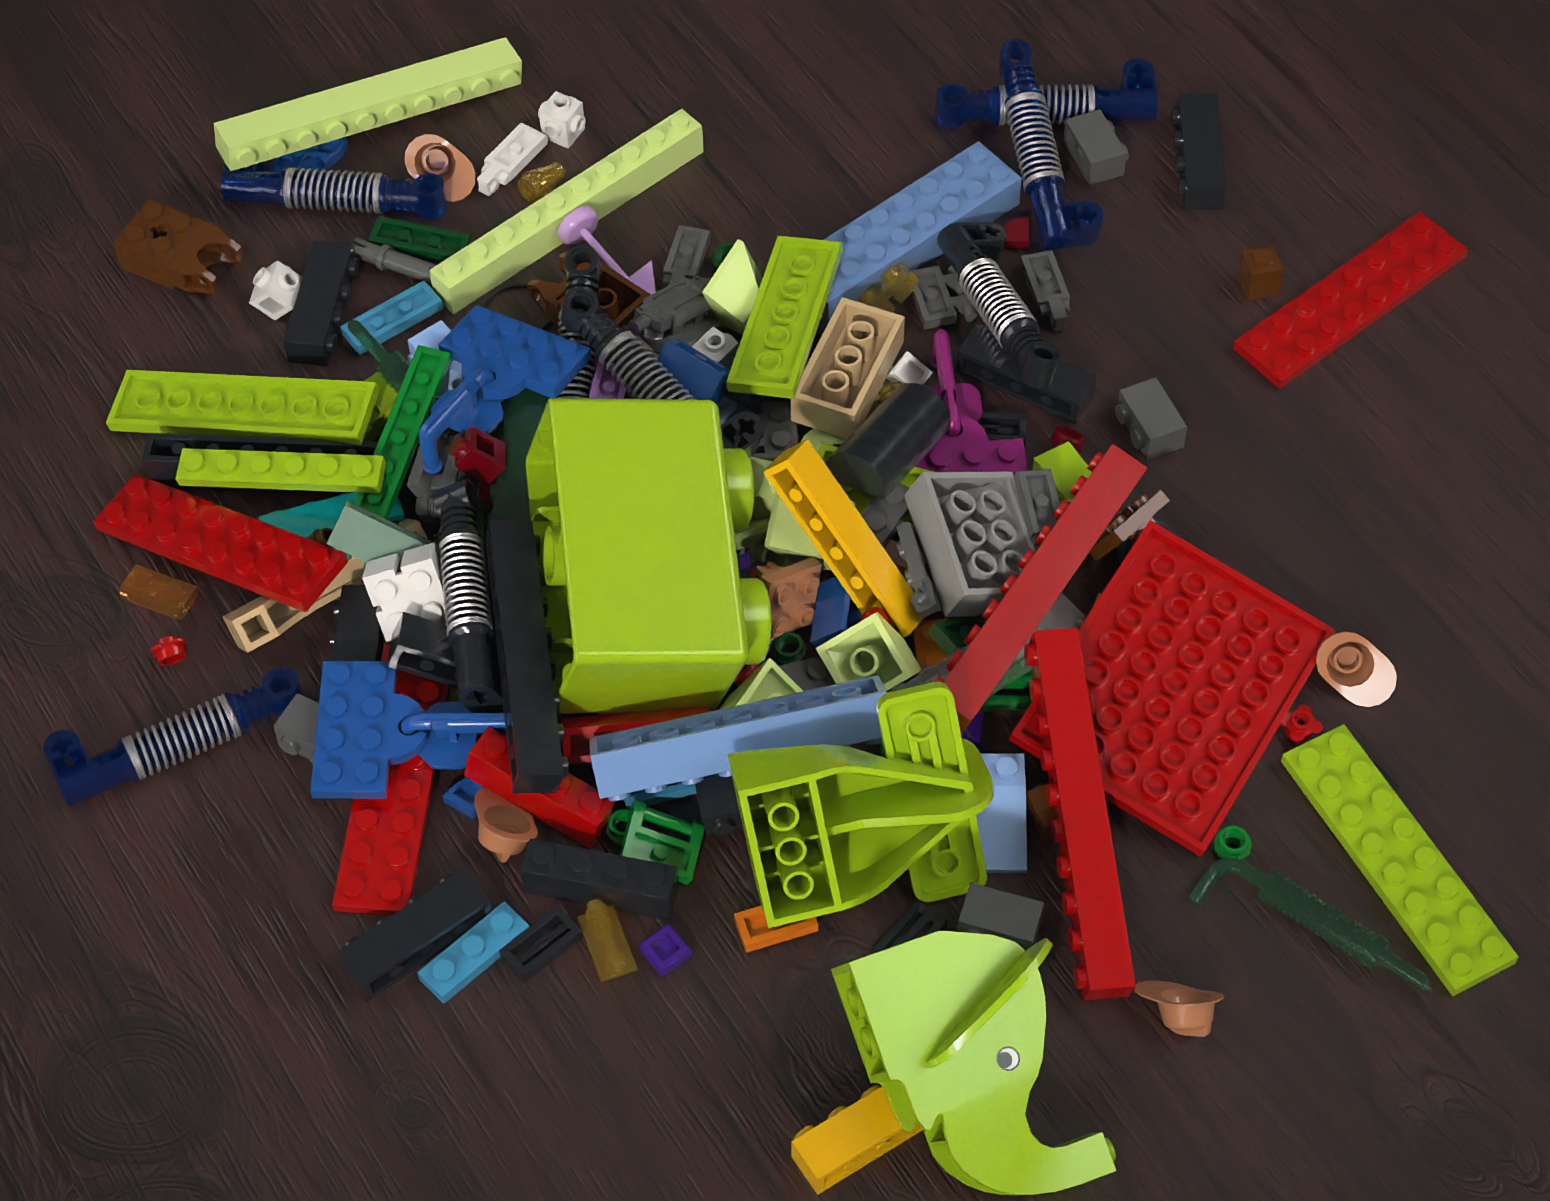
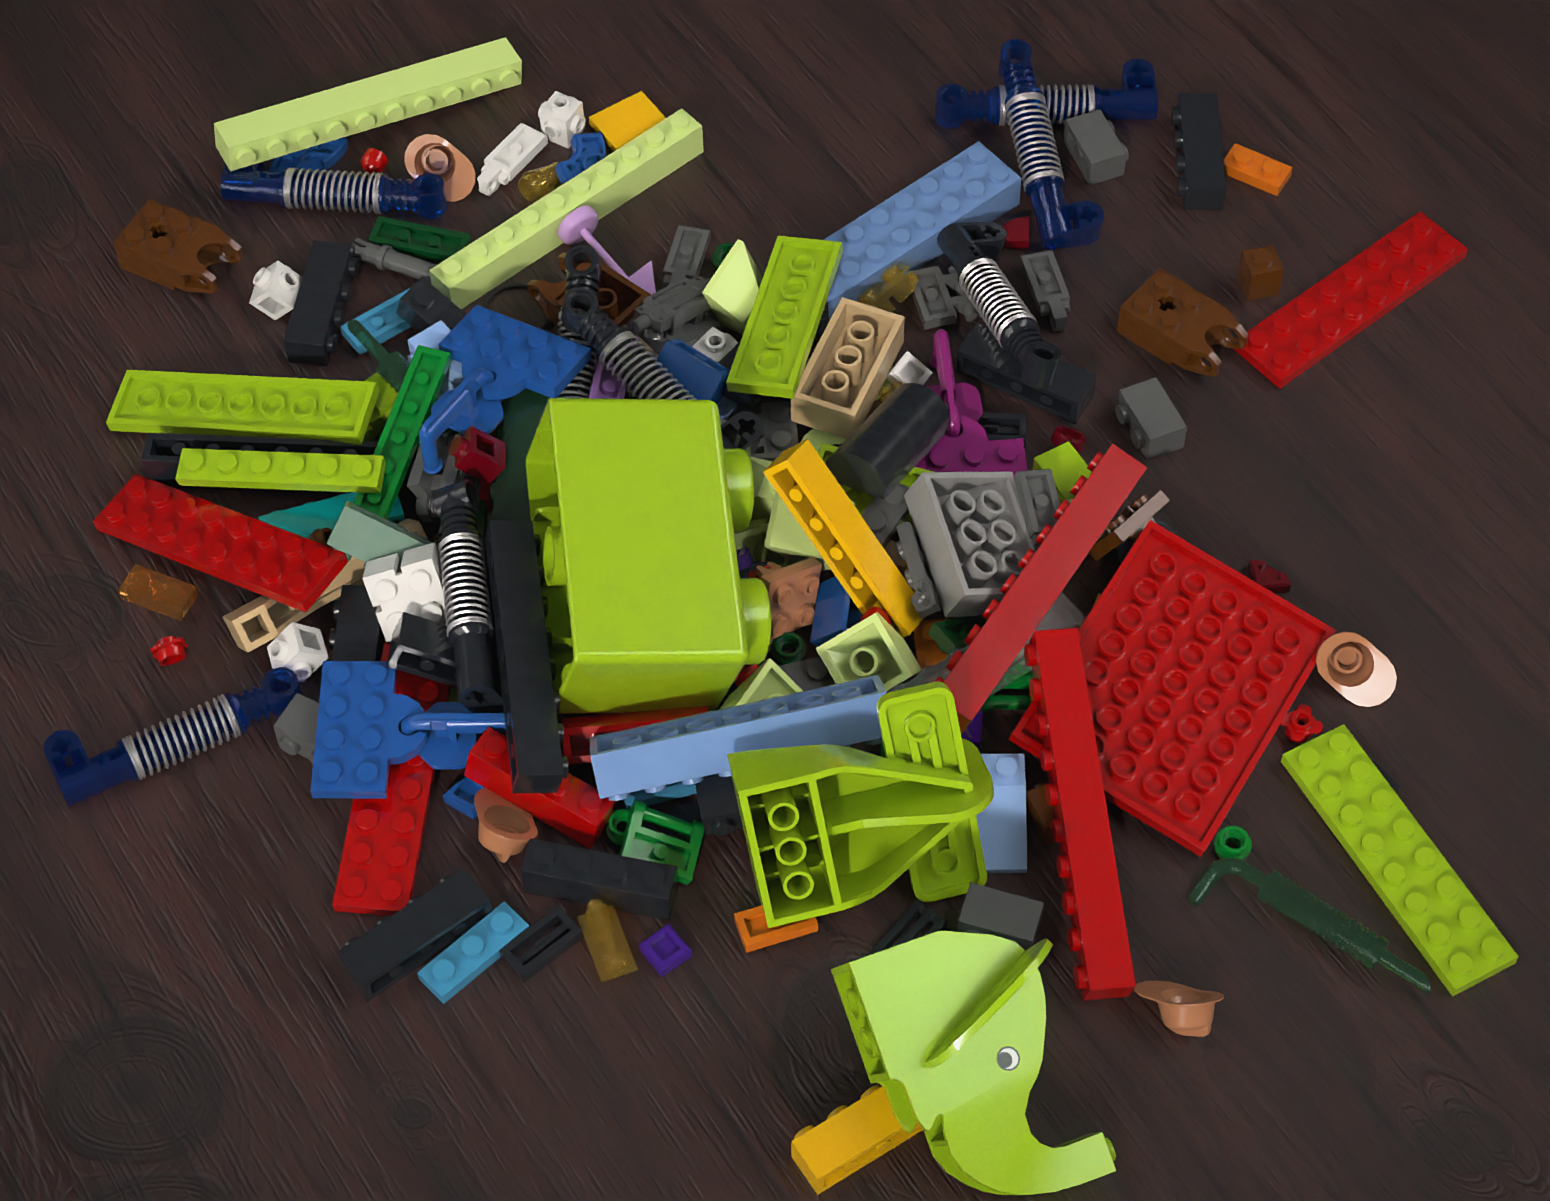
(298, 649): none -> white brick
(374, 161): none -> red hinge
(426, 305): none -> black brick
(587, 151): none -> blue tile
(626, 120): none -> yellow tile
(1179, 323): none -> reddish brown brick
(1256, 169): none -> orange plate
(1268, 577): none -> dark red tile

